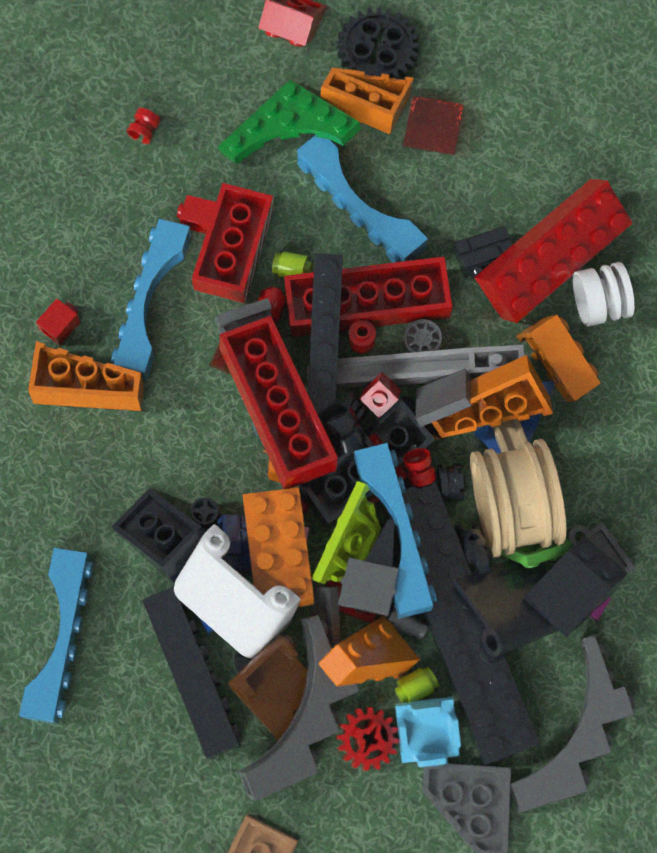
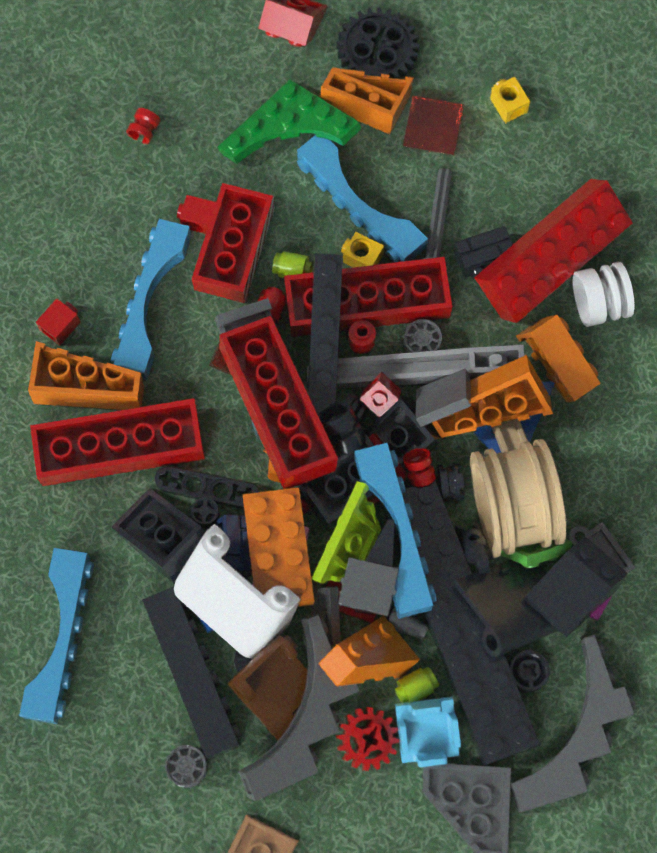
(117, 442): none -> red brick
(186, 766): none -> dark grey wheel
(209, 482): none -> black beam
(361, 242): none -> yellow brick
(438, 213): none -> dark grey axle
(509, 109): none -> yellow brick
(529, 671): none -> black wheel

